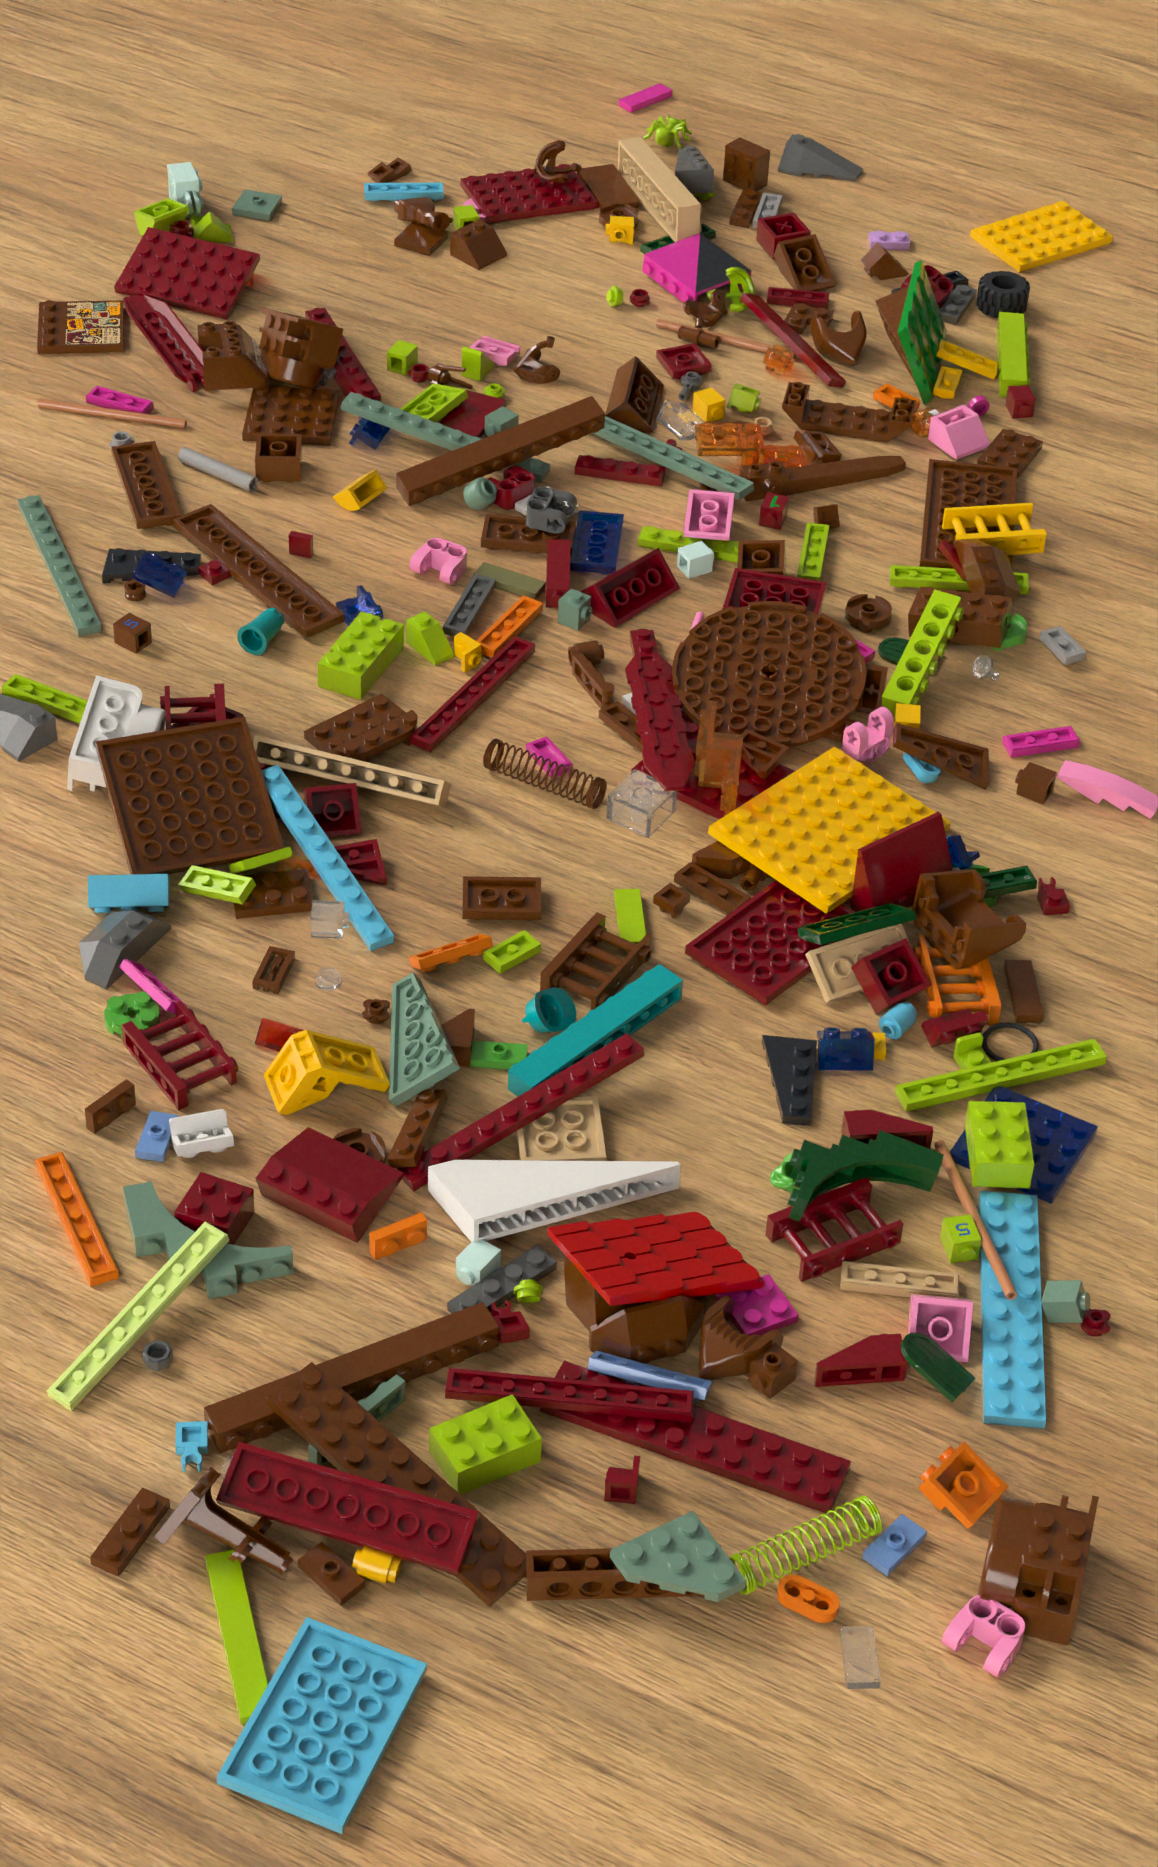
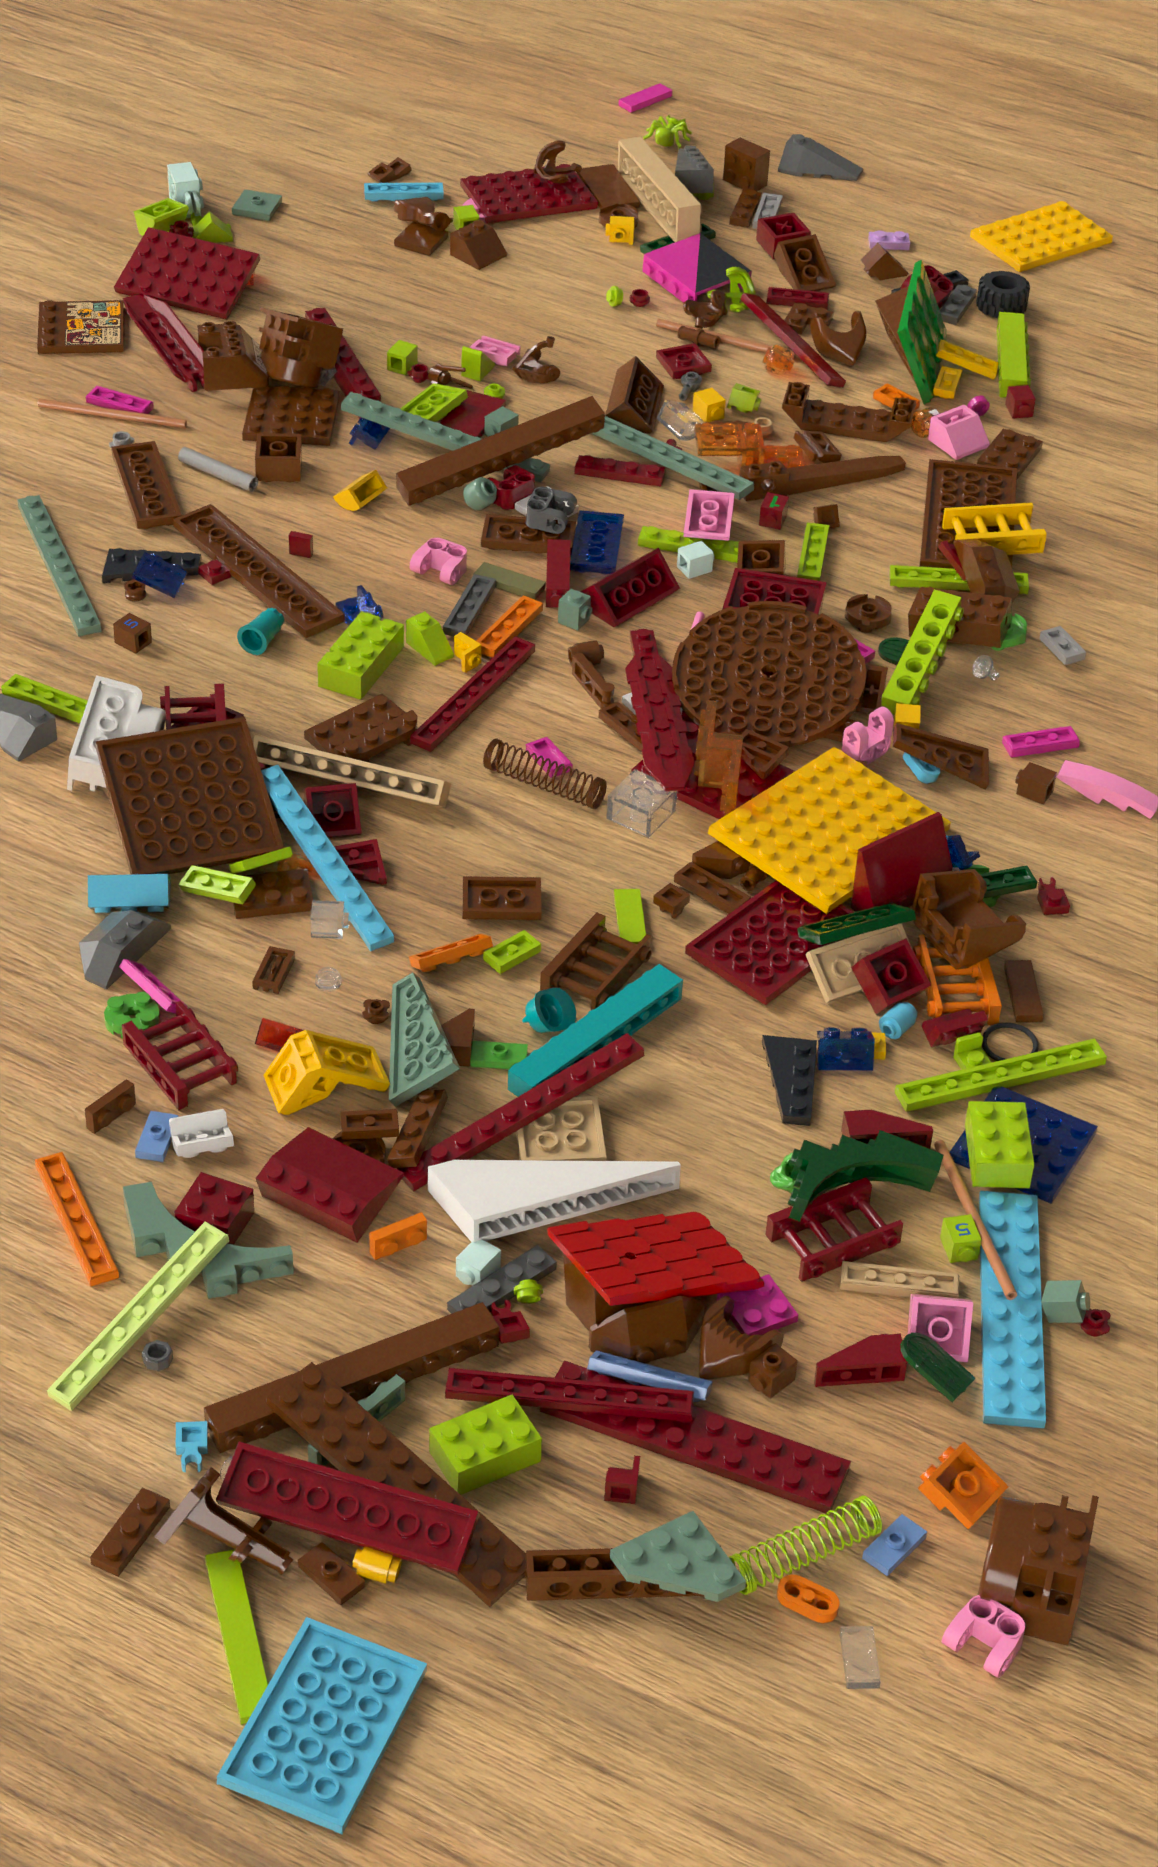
(369, 1124): none -> reddish brown plate

